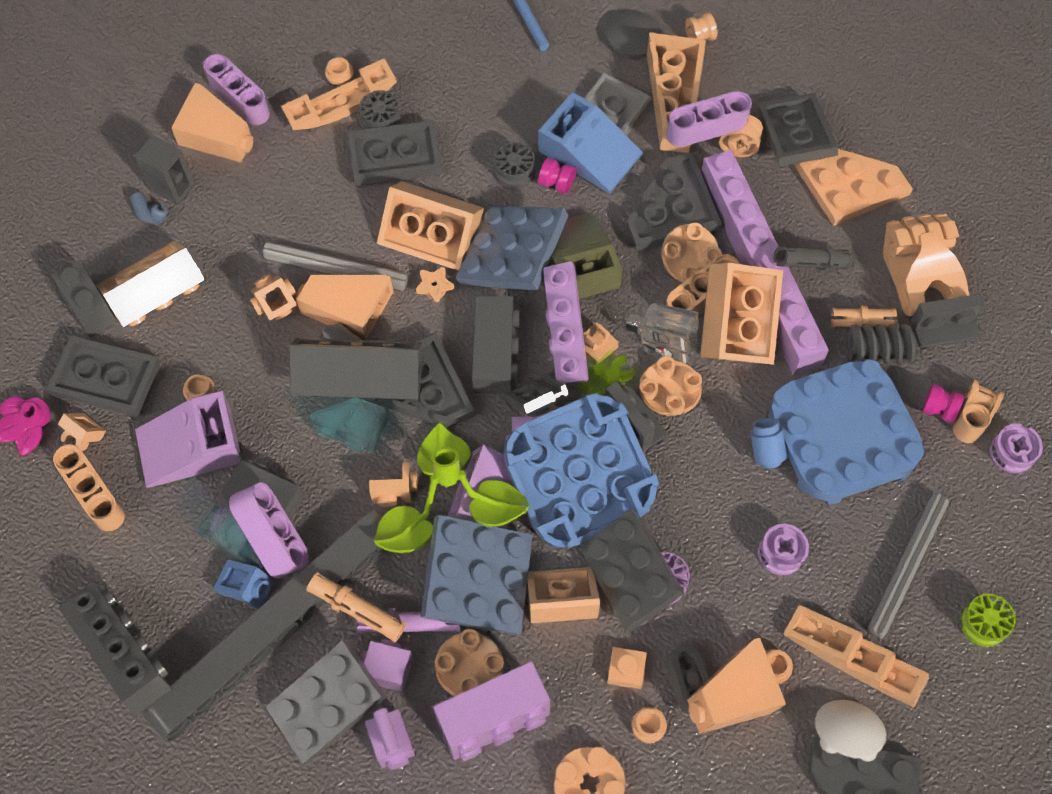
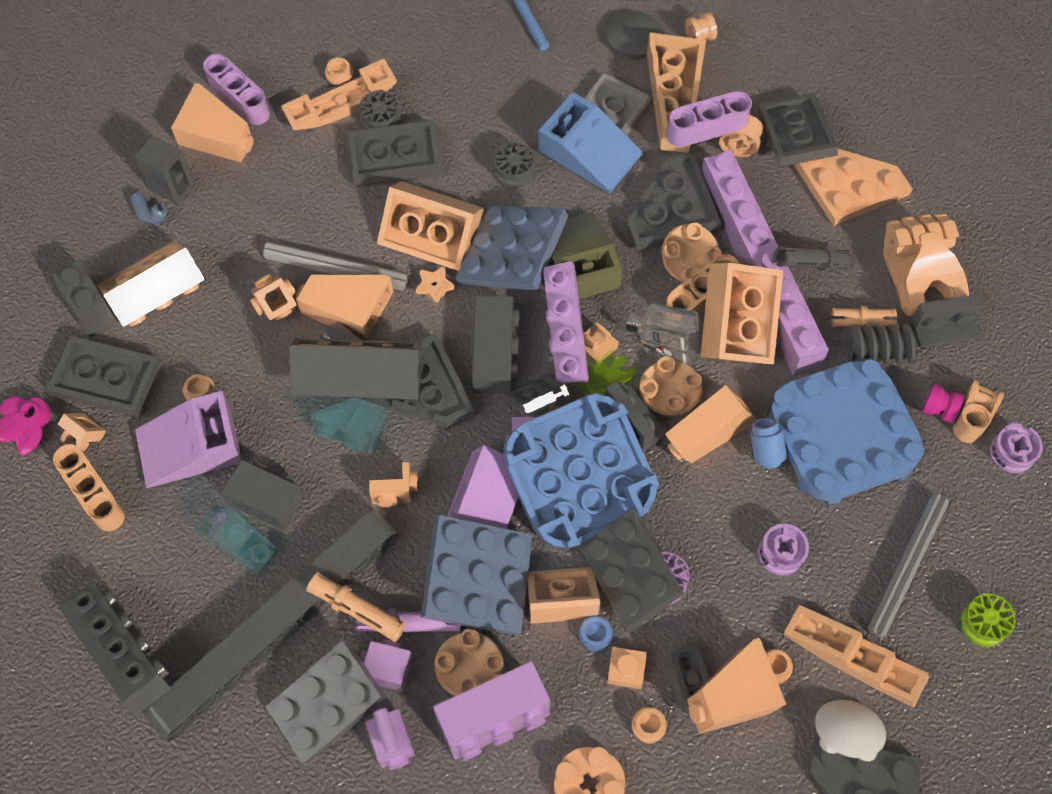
(244, 583): medium blue bracket -> none
(269, 530): lavender beam -> none
(444, 458): lime plant -> none
(556, 175): dark pink wheel -> none
(595, 633): none -> medium blue tile
(710, 425): none -> light nougat slope

